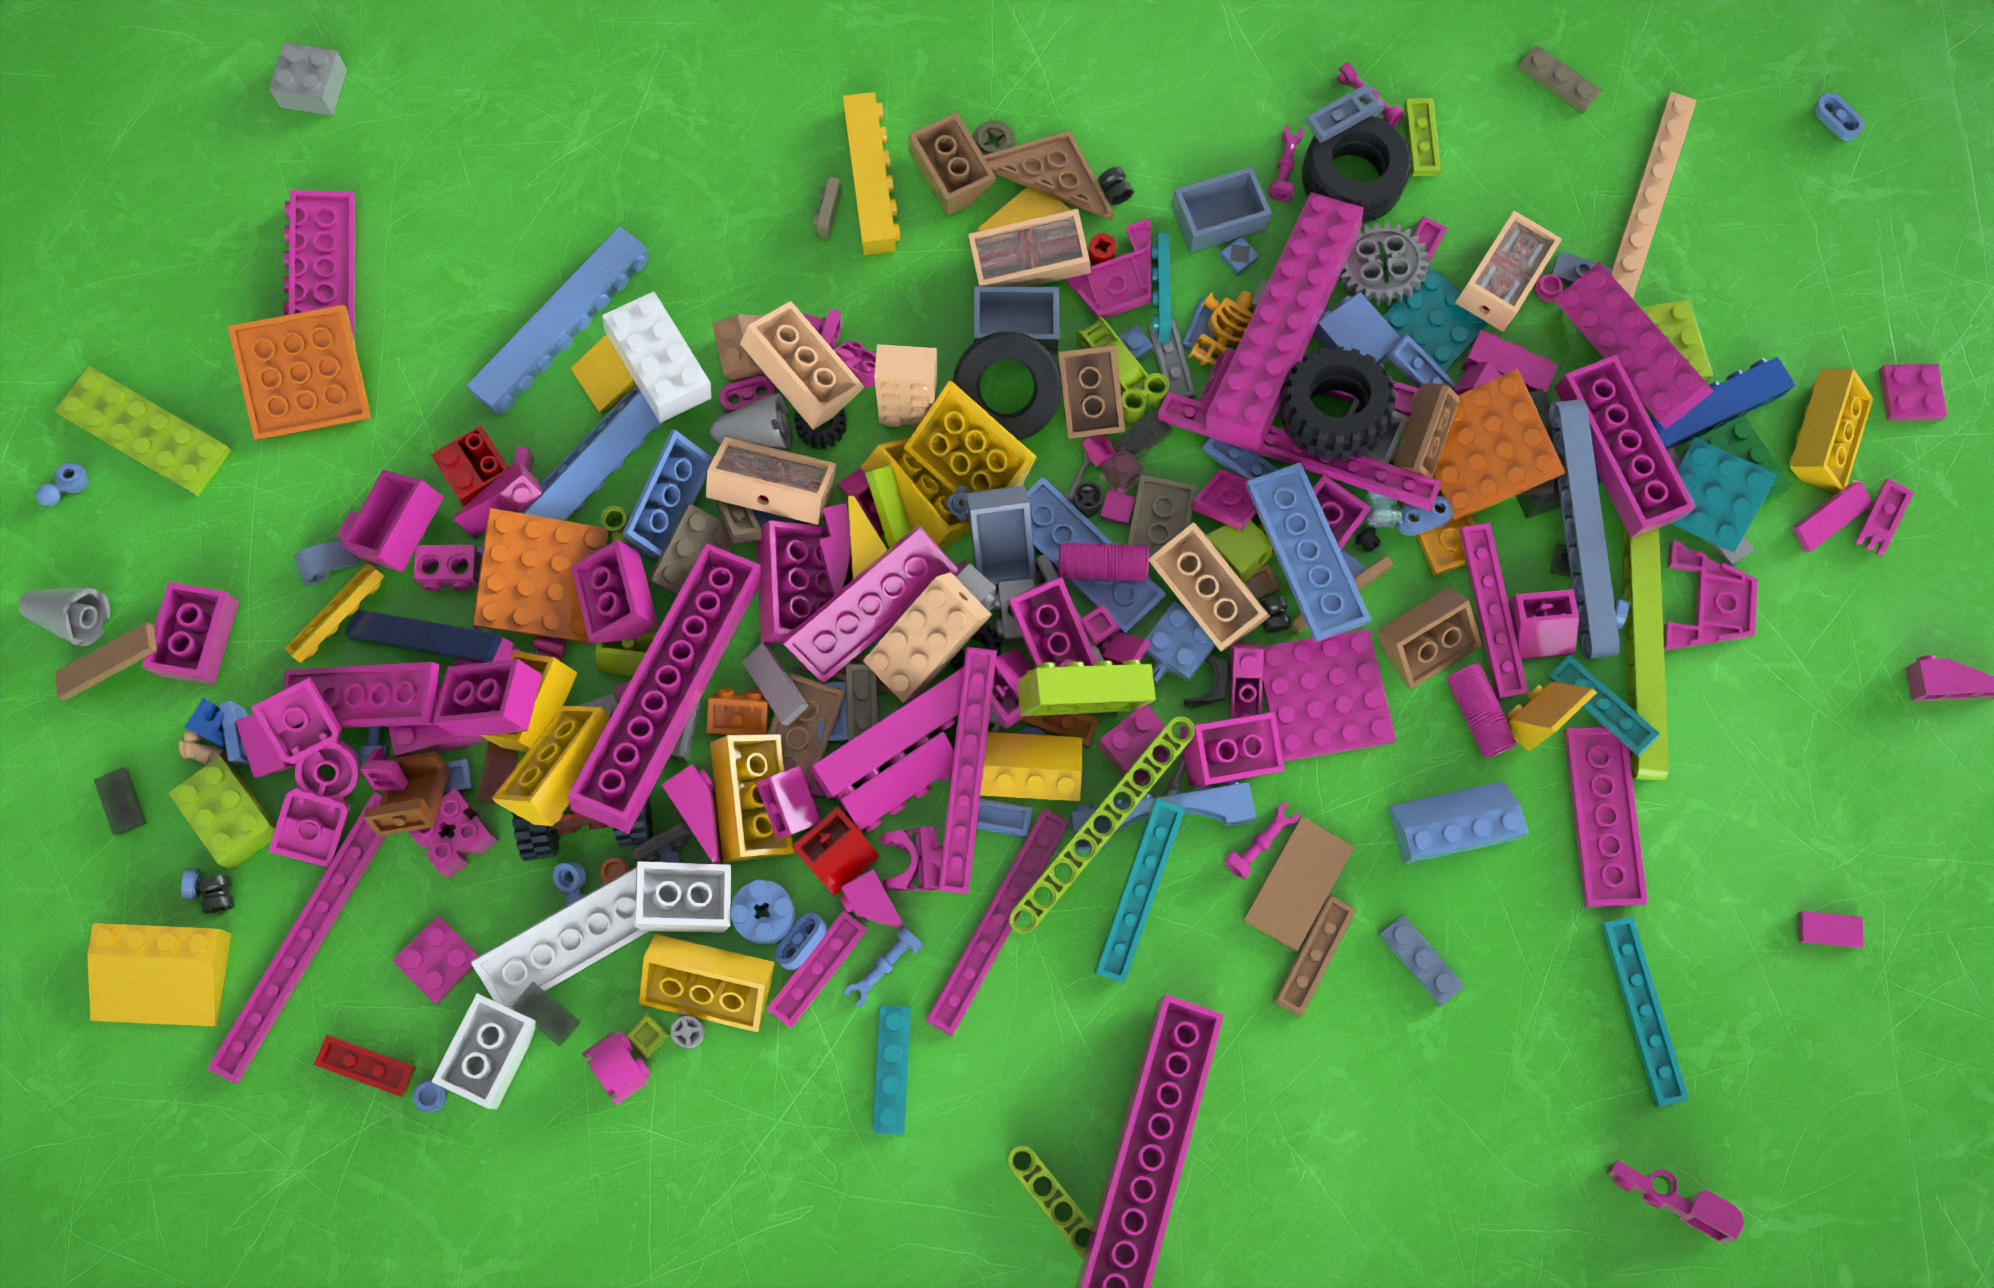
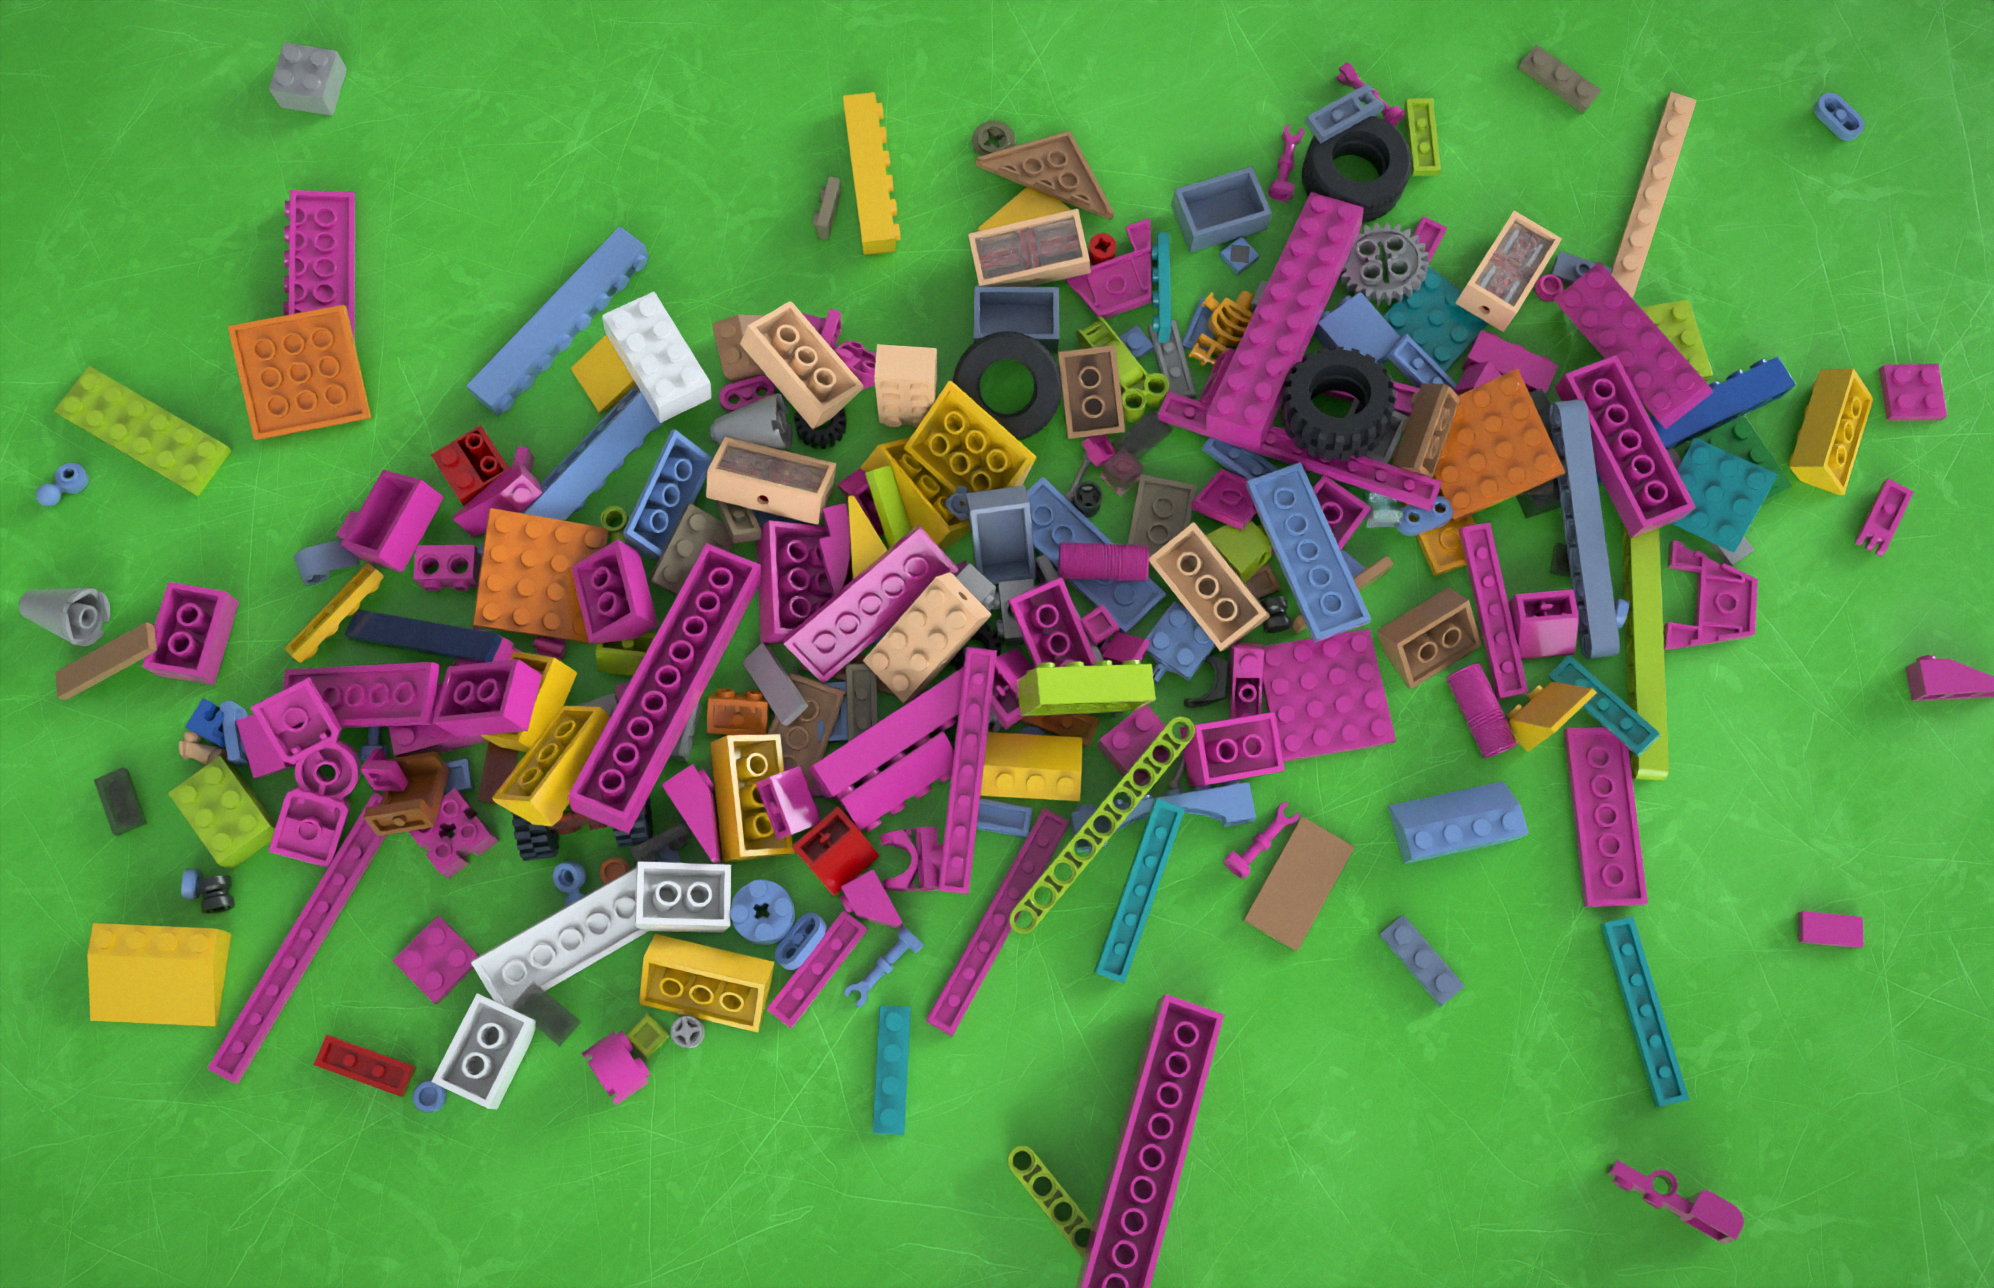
(951, 163): medium nougat slope -> none
(1115, 185): pearl dark grey wheel -> none
(1117, 507): dark pink tile -> none
(1315, 955): medium nougat tile -> none
(1368, 539): black piece -> none
(1832, 515): dark pink tile -> none

